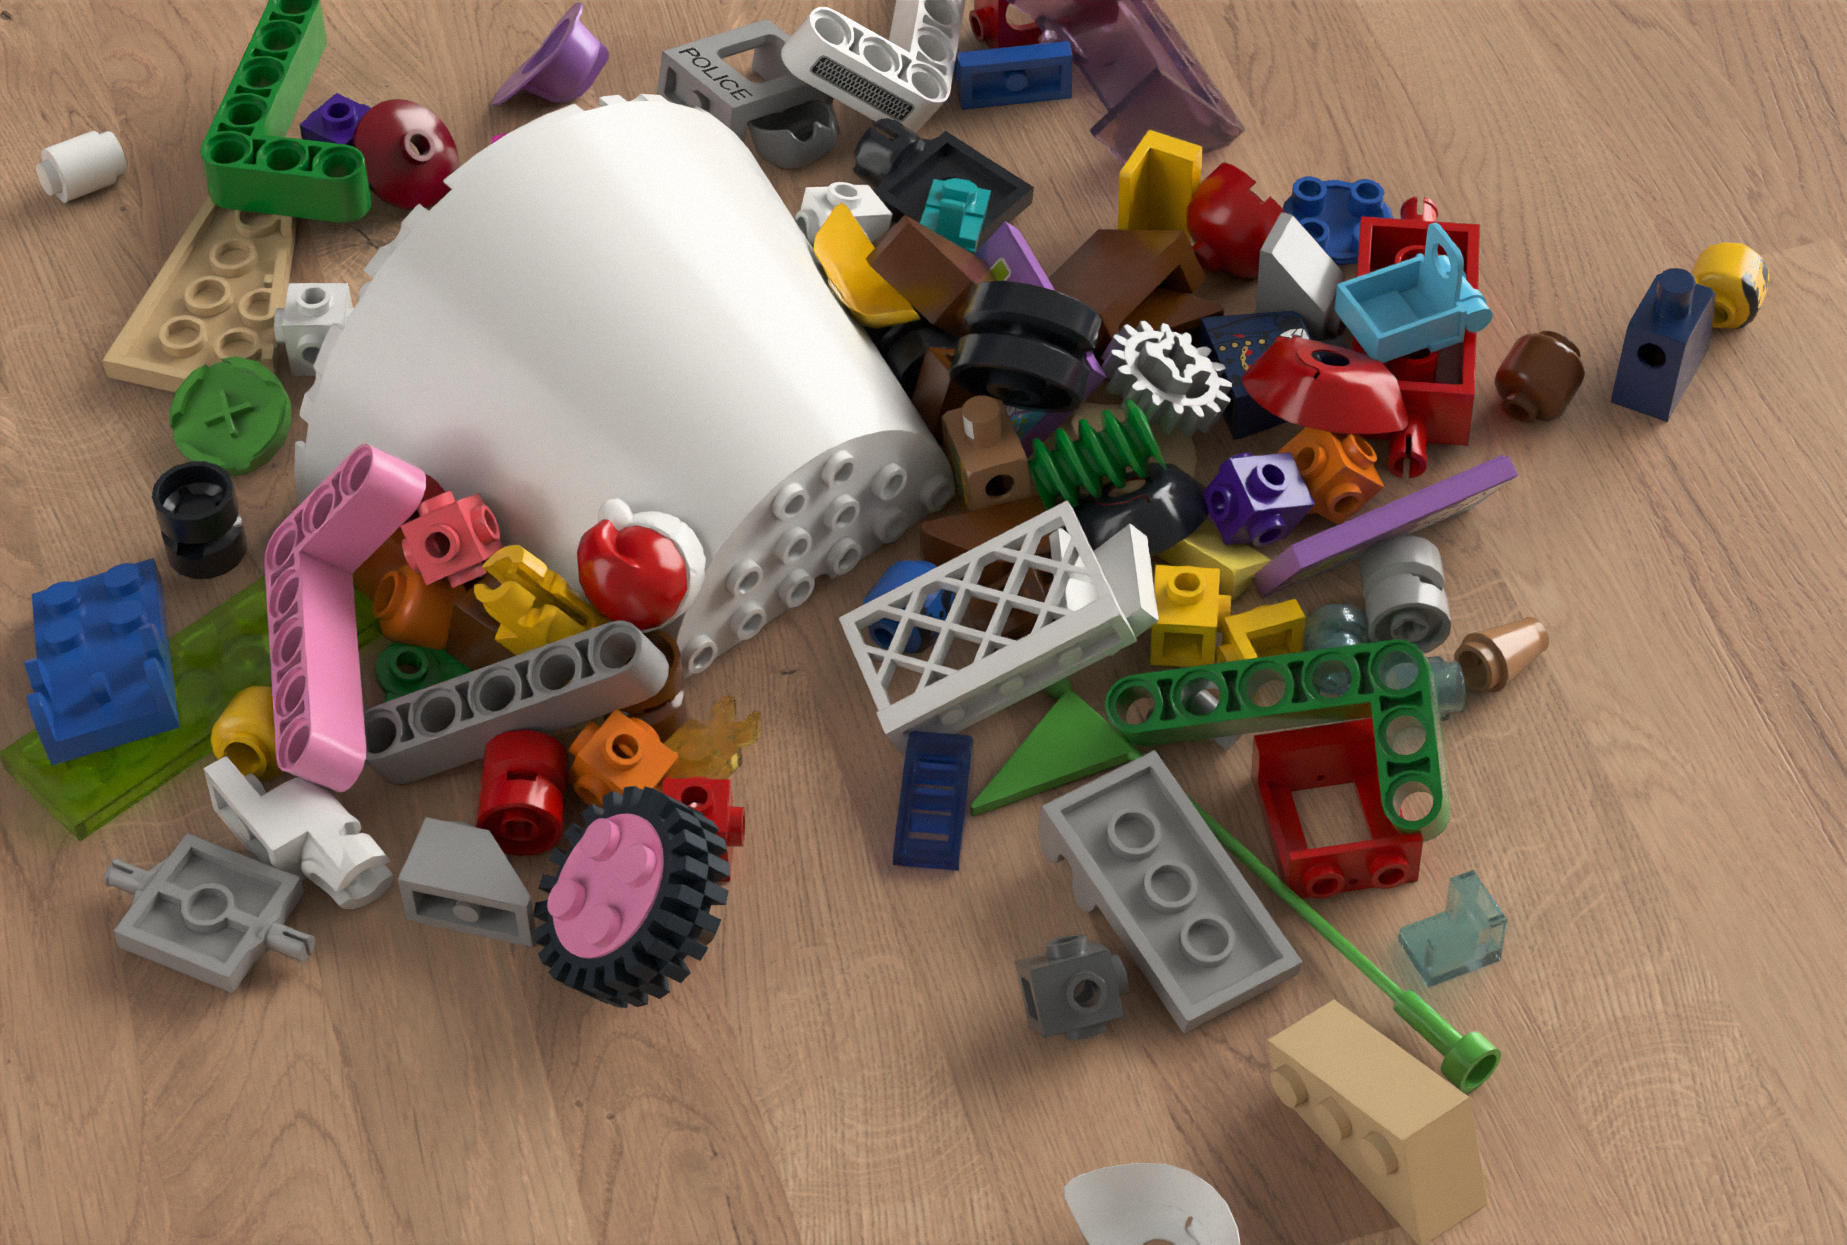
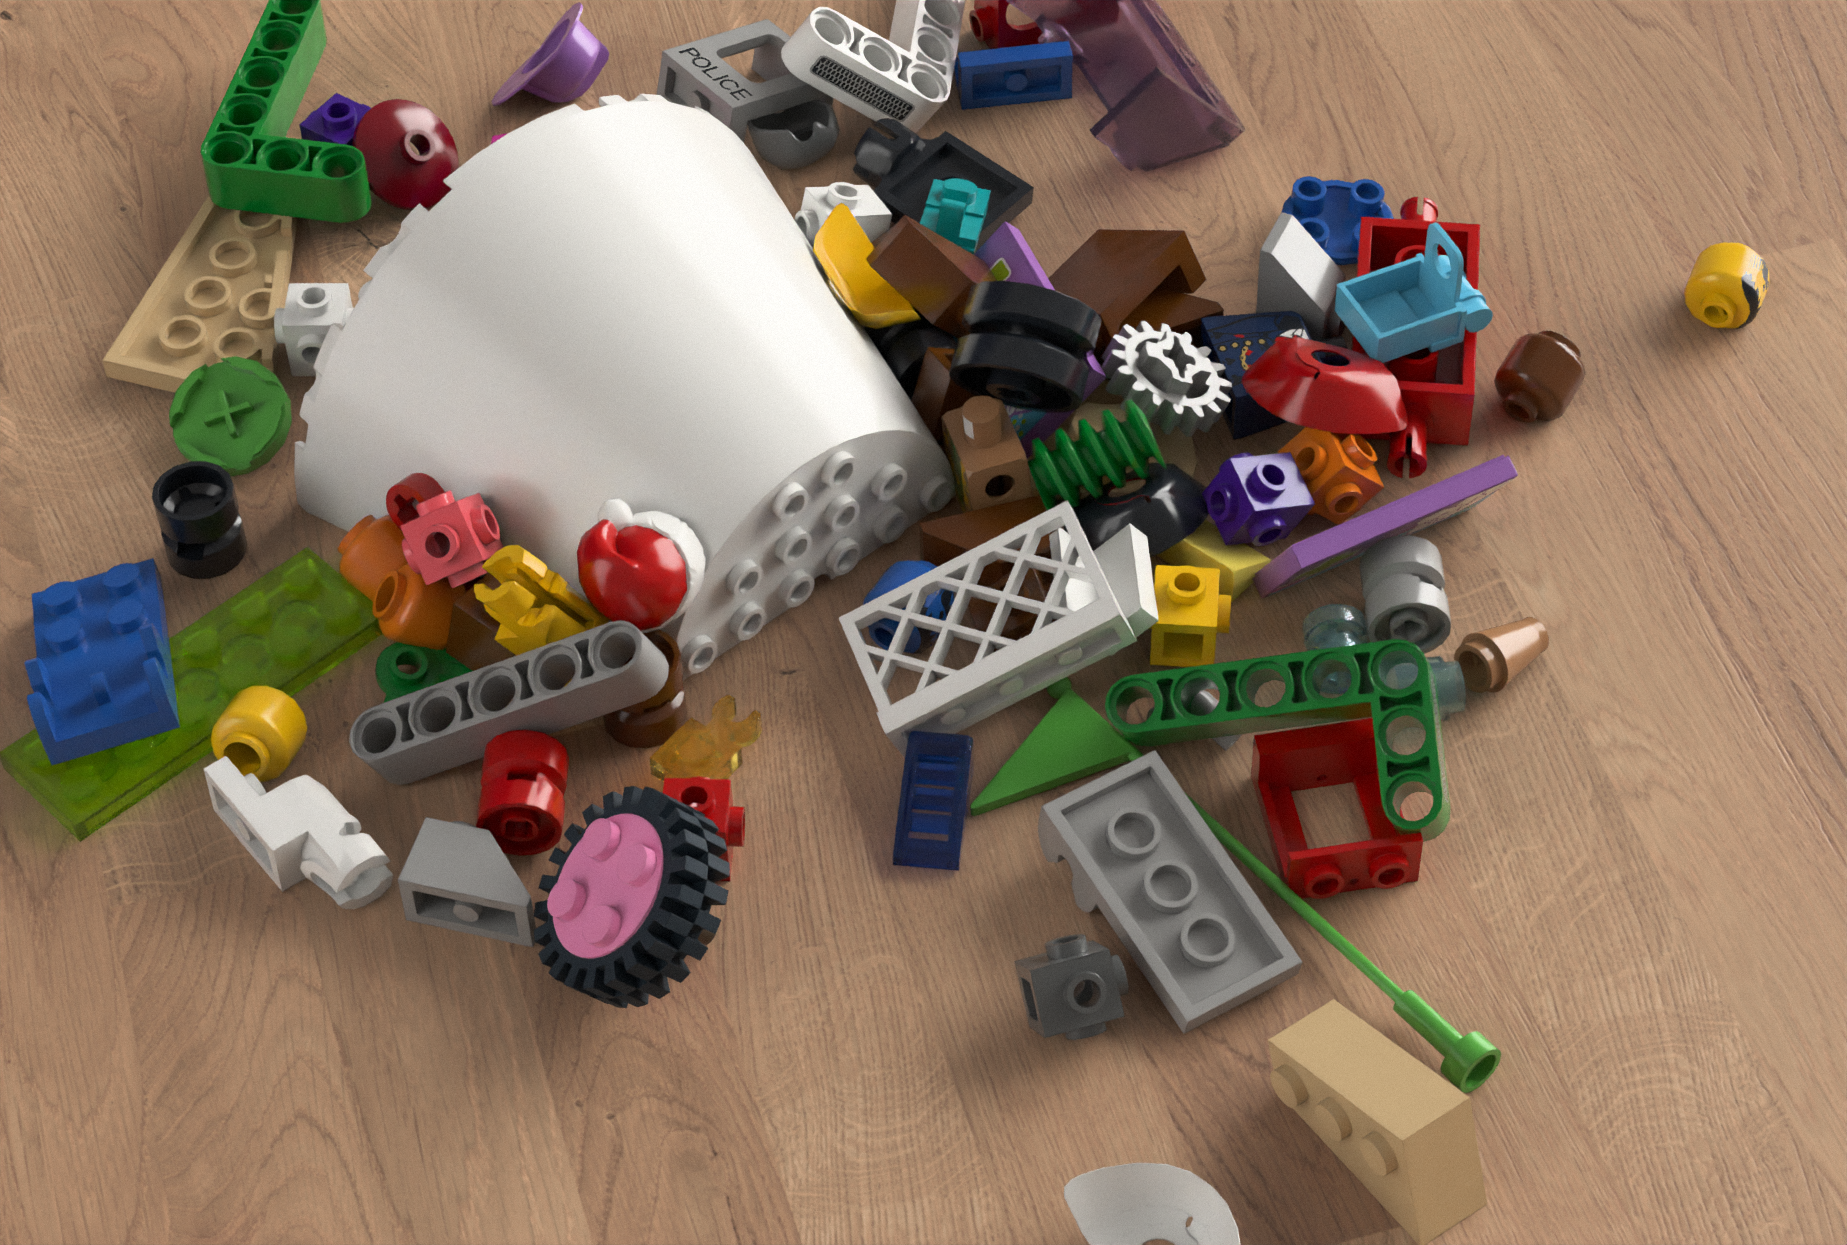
(81, 165): white brick -> none
(209, 912): light grey plate -> none
(314, 611): bright pink beam -> none
(618, 756): orange brick -> none
(1158, 184): yellow panel -> none
(1230, 222): red cylinder -> none
(1262, 632): yellow bracket -> none
(1459, 938): clear light blue panel -> none
(1678, 320): dark blue torso -> none

